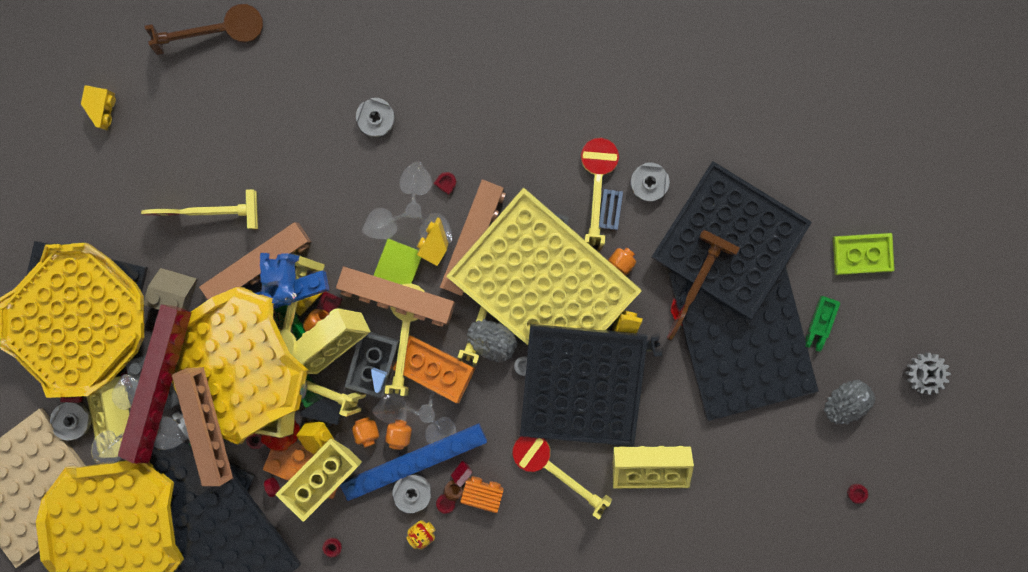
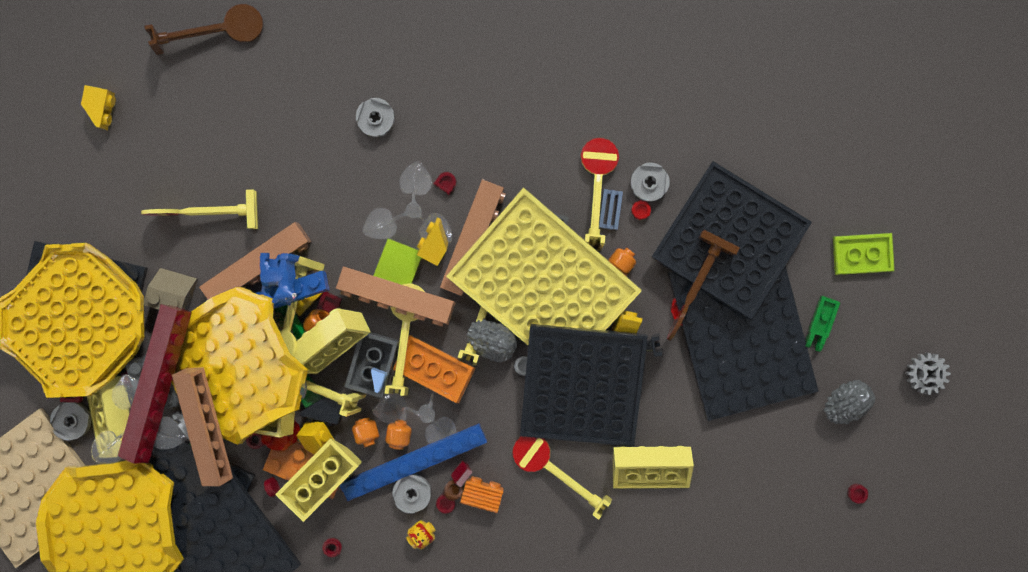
(641, 210): none -> red tile

